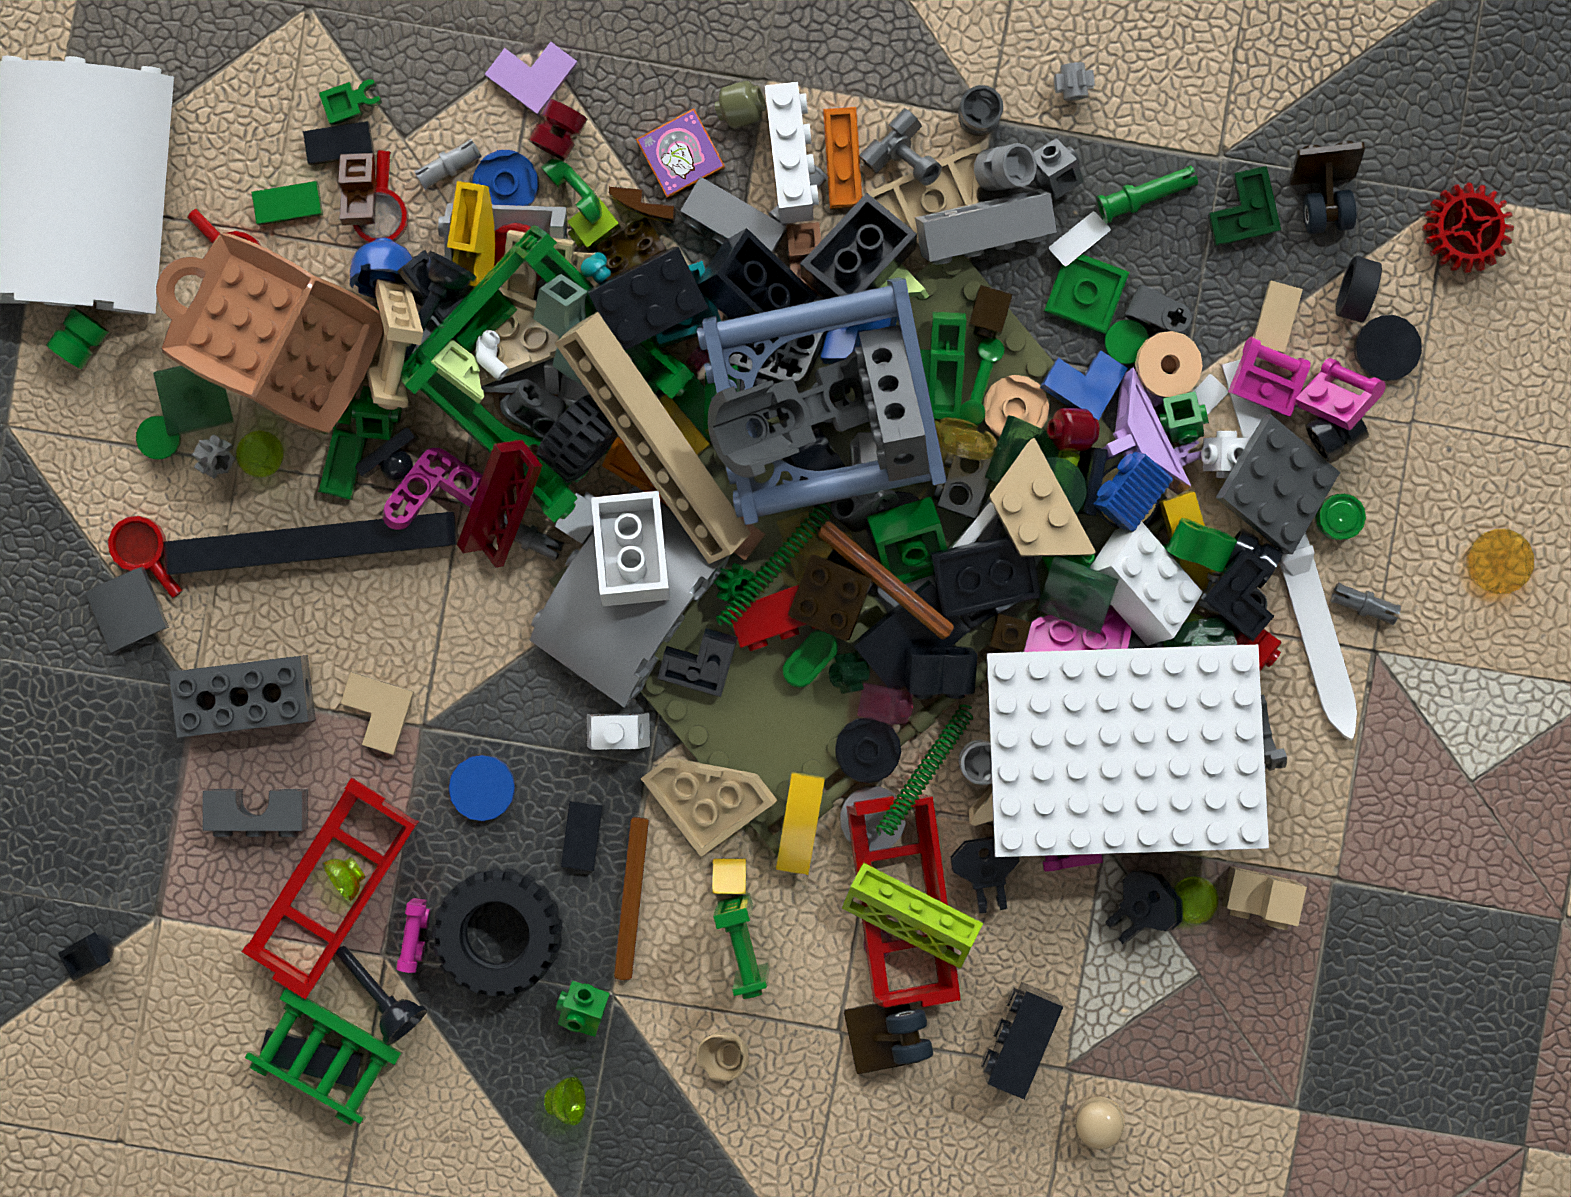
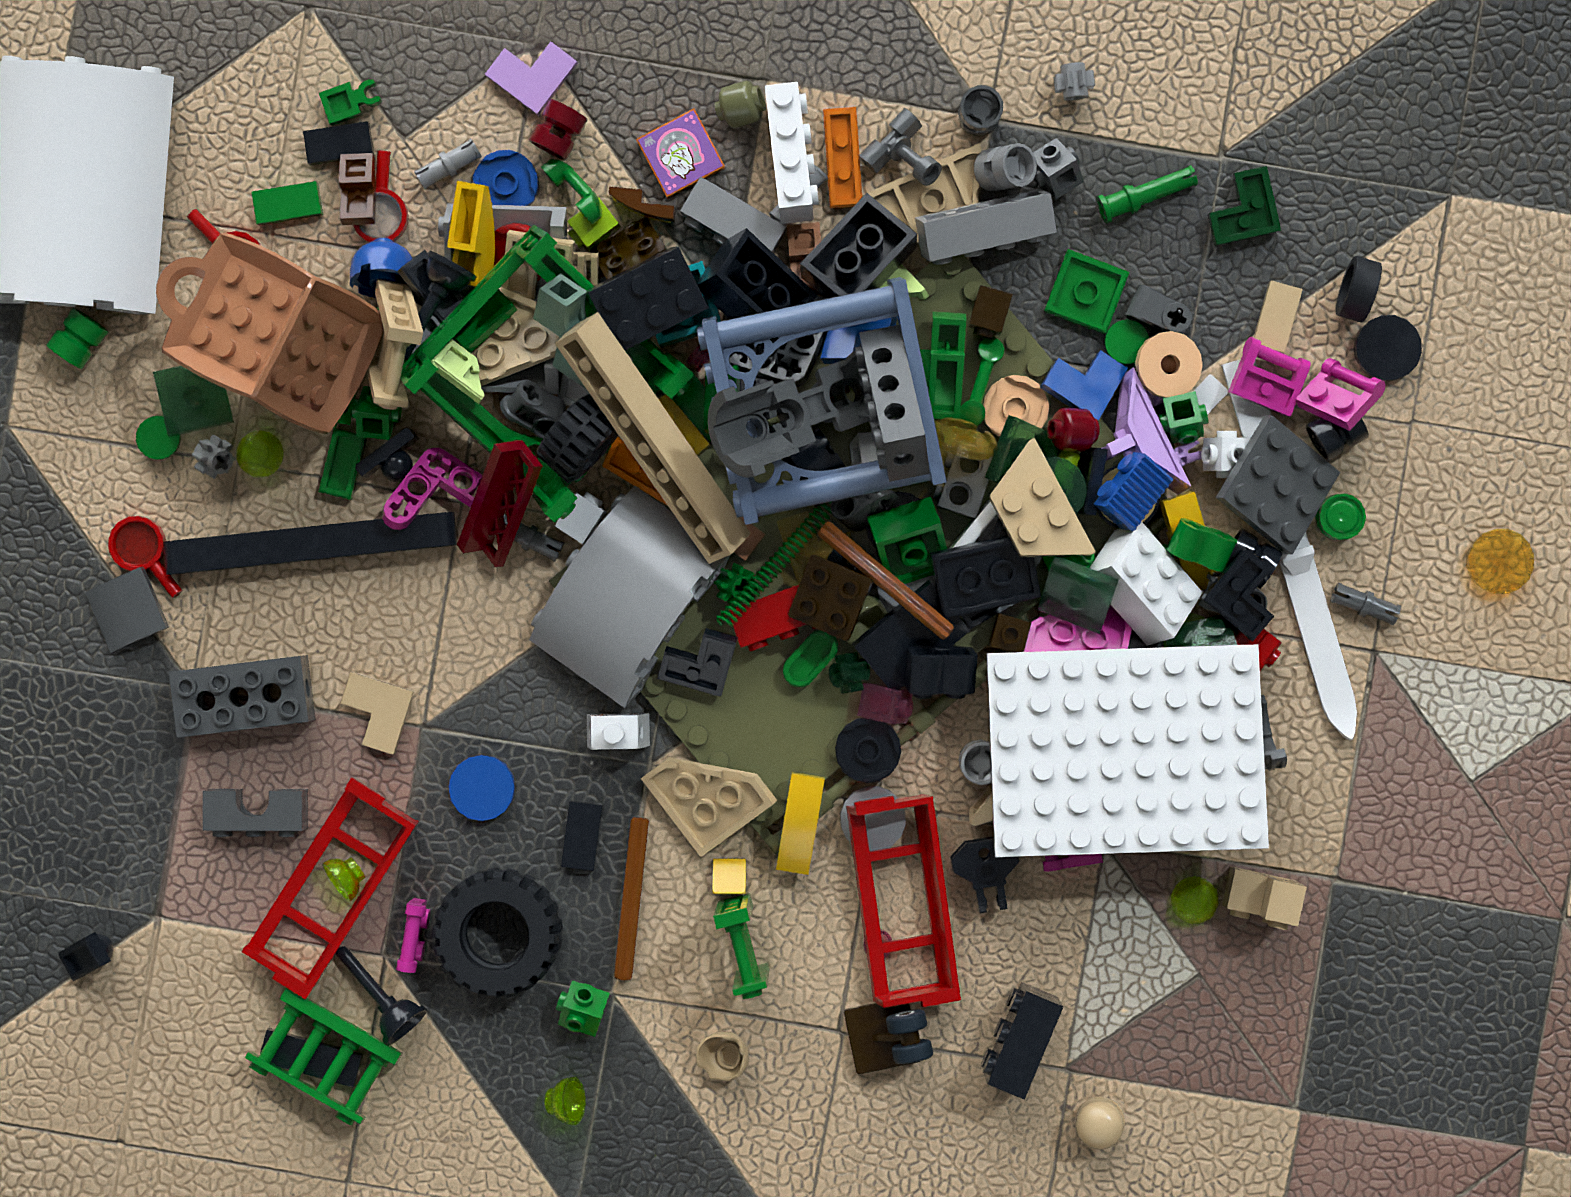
(487, 354): white arm -> none
(596, 267): teal arm -> none
(630, 548): white brick -> none
(905, 797): green piece -> none
(914, 912): lime fence -> none
(1079, 238): white sticker -> none
(1144, 906): black hinge -> none
(1327, 165): dark brown plate -> none
(1470, 240): red gear -> none

